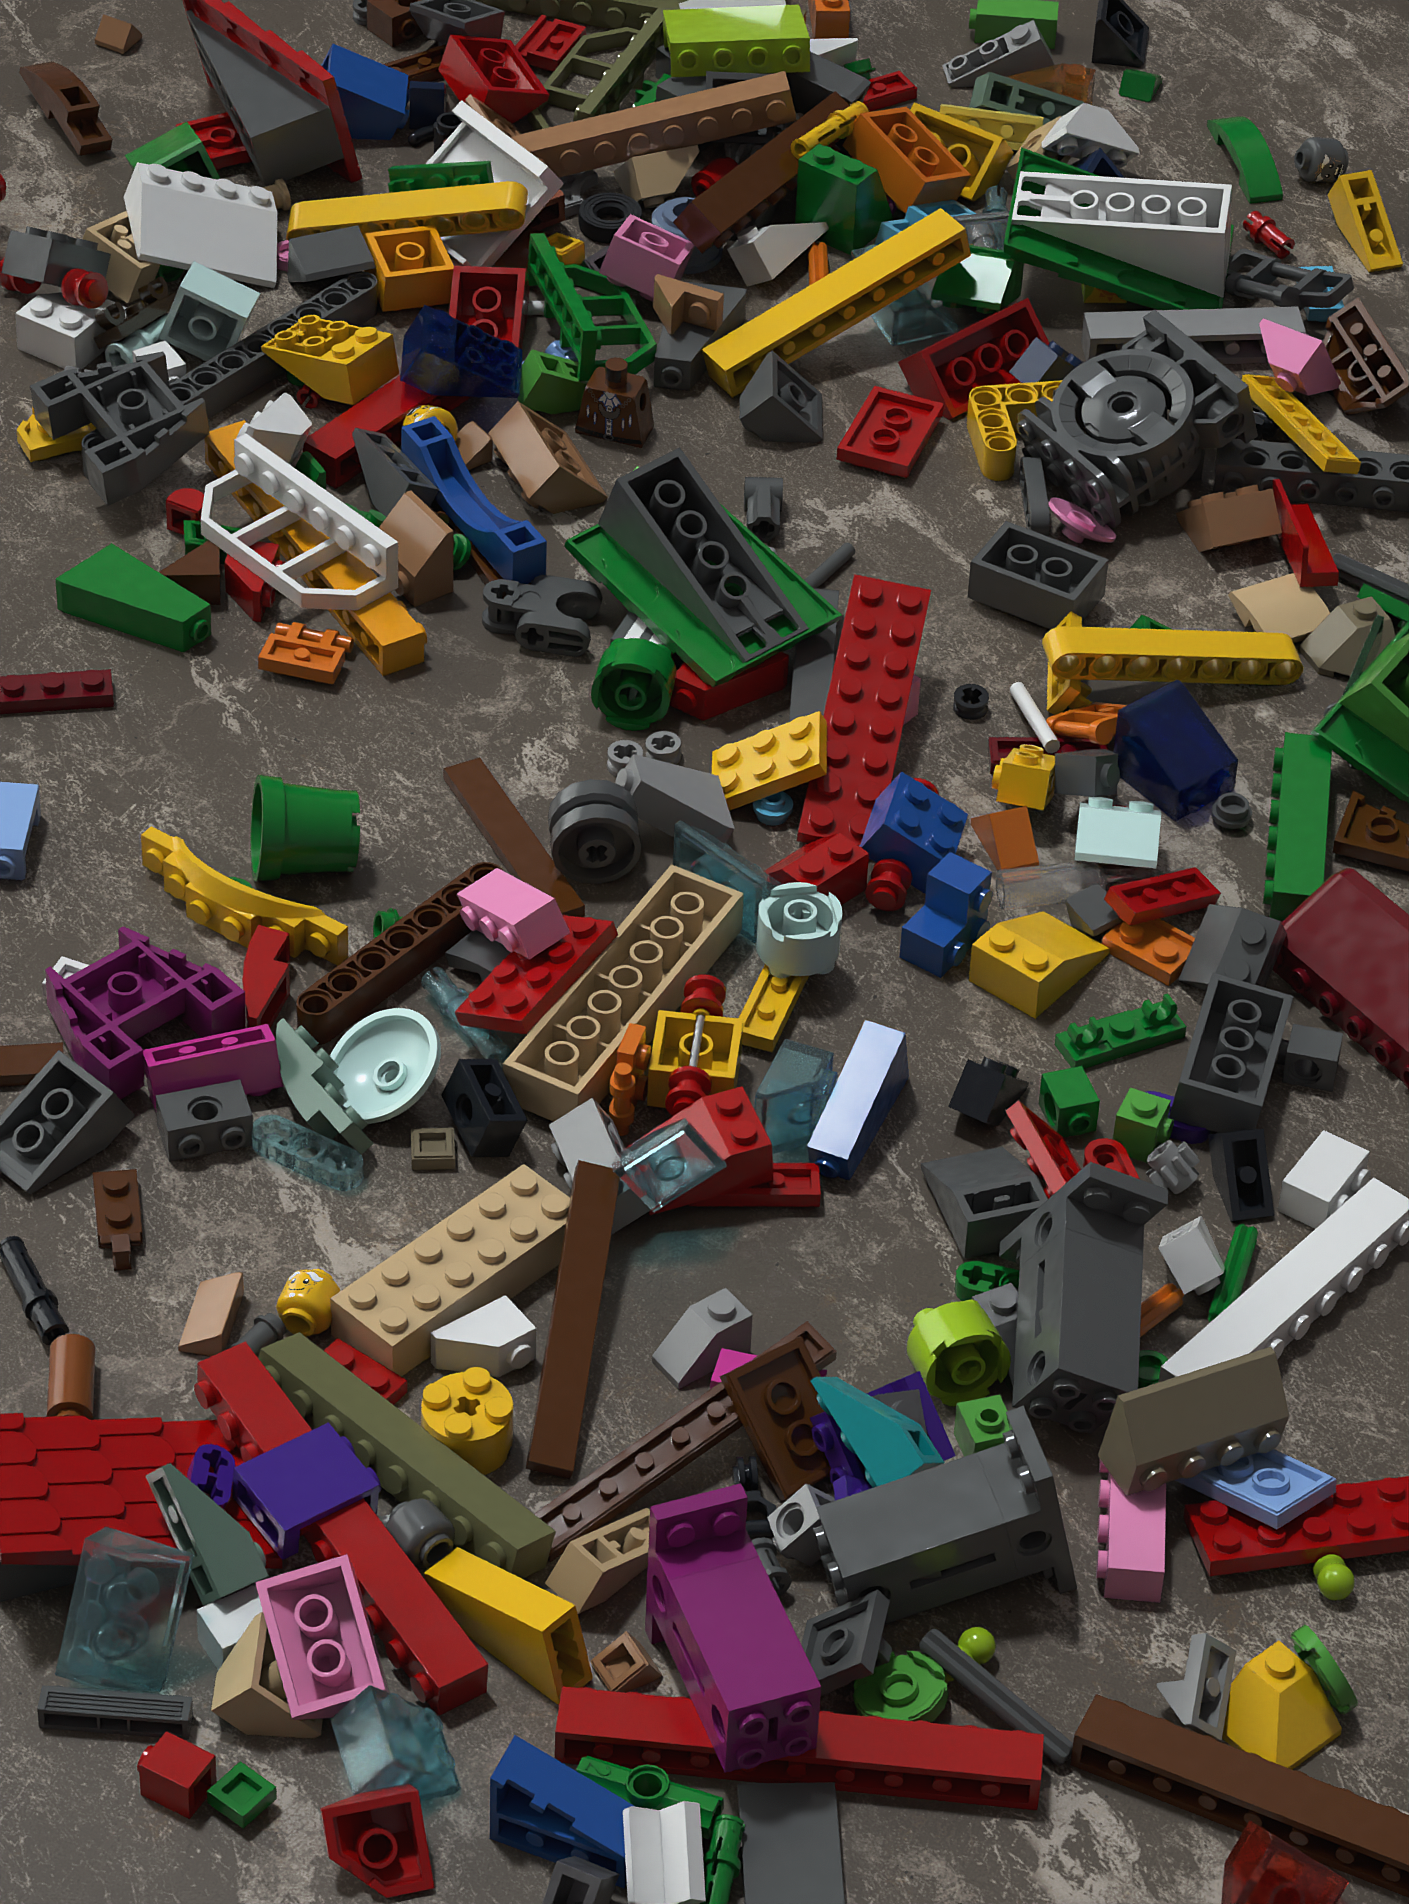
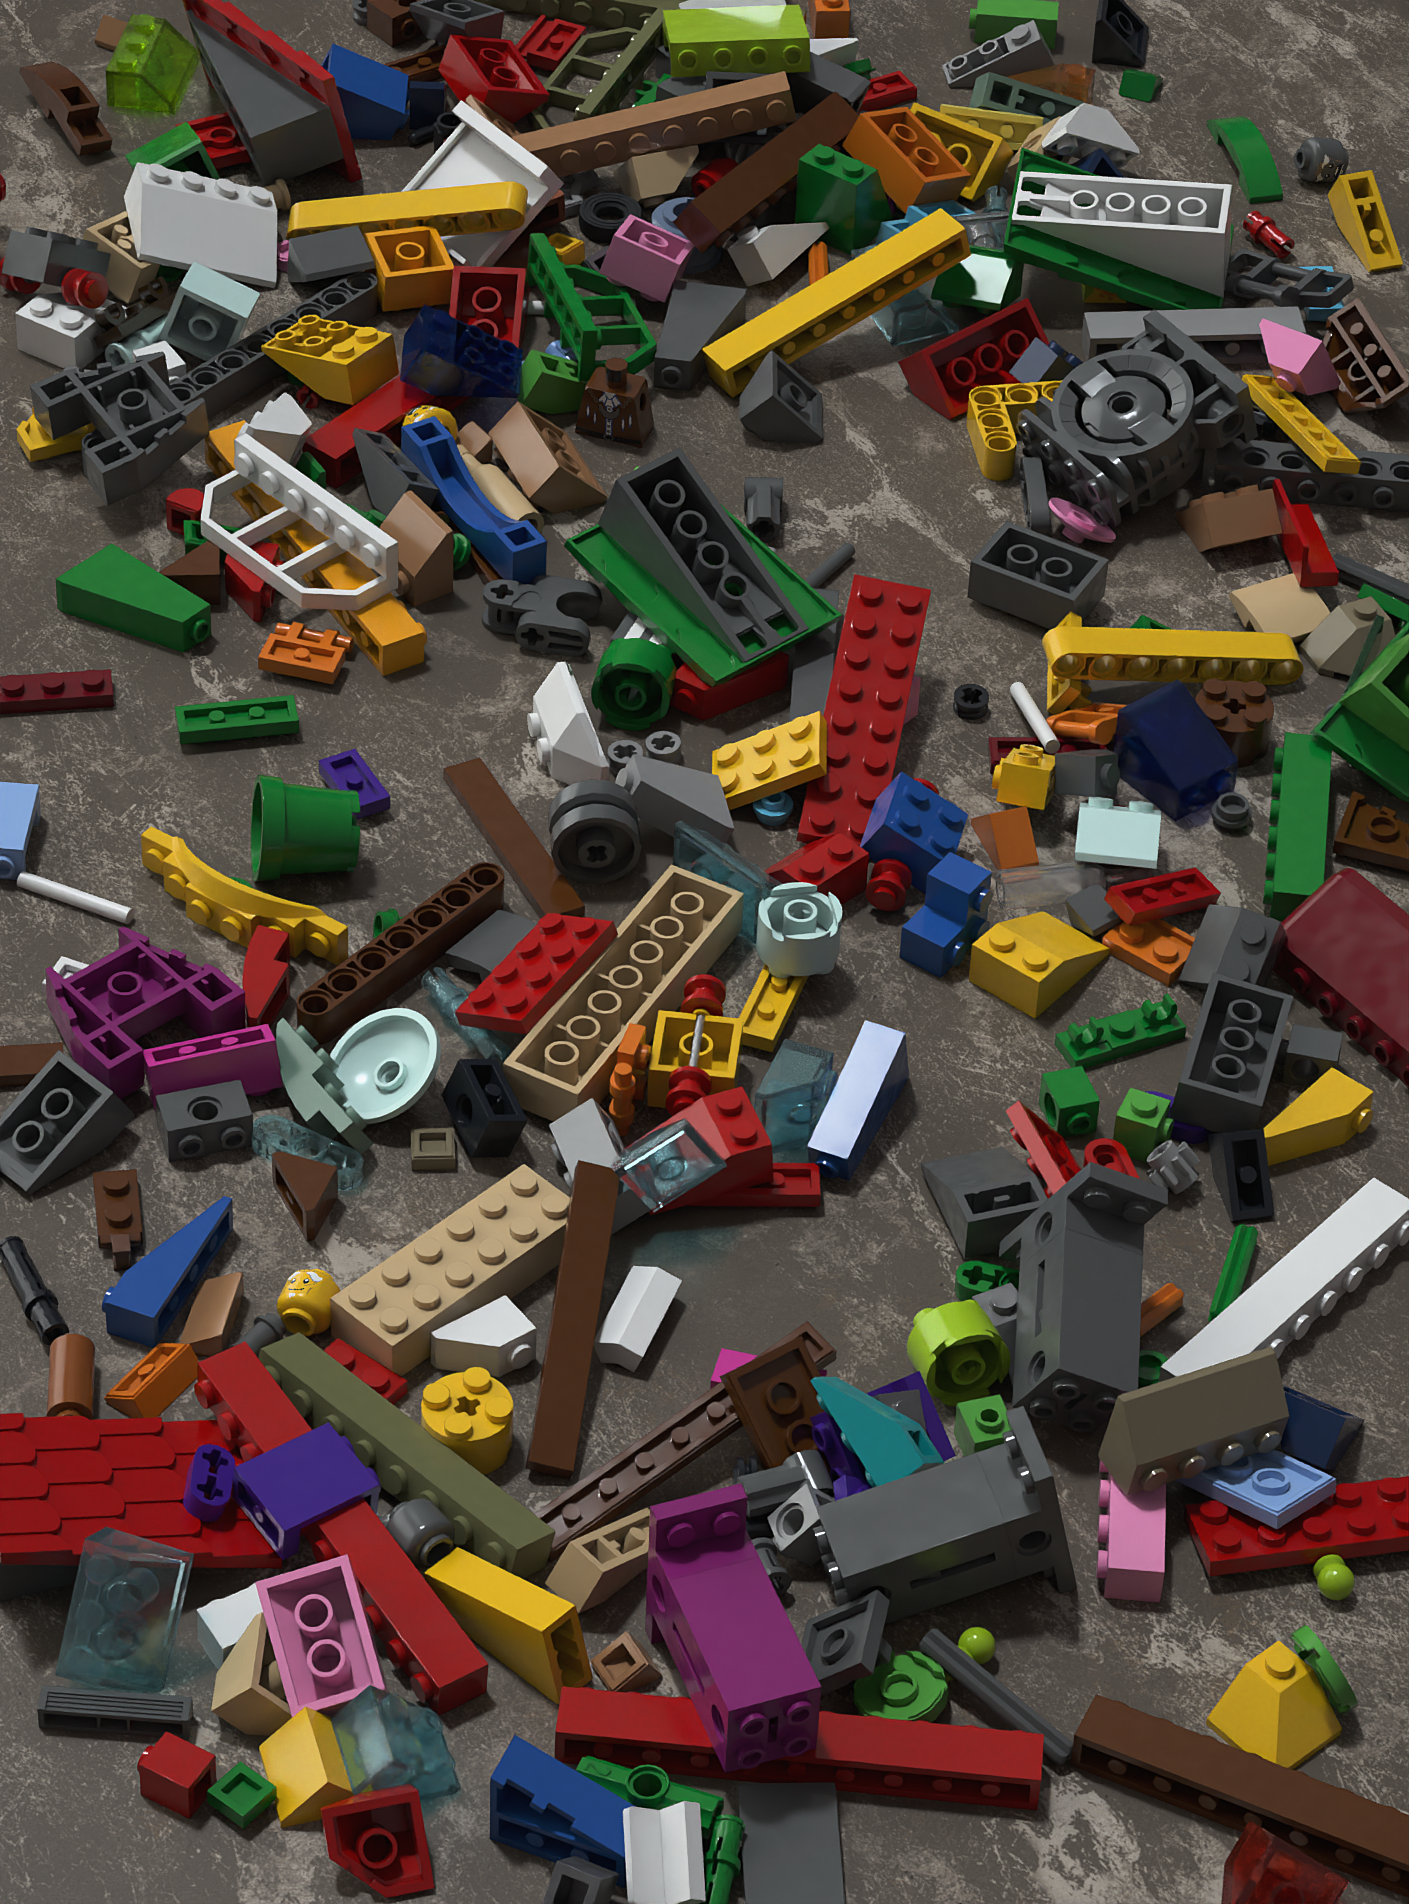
(75, 897): none -> white bar
(150, 66): none -> clear neon green slope
(155, 1381): none -> orange slope
(162, 1281): none -> blue slope
(221, 1547): sand green slope -> none
(236, 719): none -> green plate
(304, 1767): none -> yellow slope
(306, 1189): none -> reddish brown slope
(351, 772): none -> dark purple plate
(439, 175): green plate -> none
(501, 491): none -> tan piece
(512, 913): bright pink brick -> none
(565, 730): none -> white wedge
(635, 1316): none -> white piece
(682, 301): medium nougat slope -> none
(700, 1334): light grey slope -> none
(774, 1486): none -> dark grey piece
(838, 125): yellow pin -> none
(890, 431): red plate -> none
(987, 1090): black slope -> none
(1192, 1257): white slope -> none
(1204, 1692): light grey slope -> none
(1240, 715): none -> reddish brown brick
(1317, 1431): none -> dark blue slope
(1319, 1118): none -> yellow slope
(1323, 1179): white brick -> none

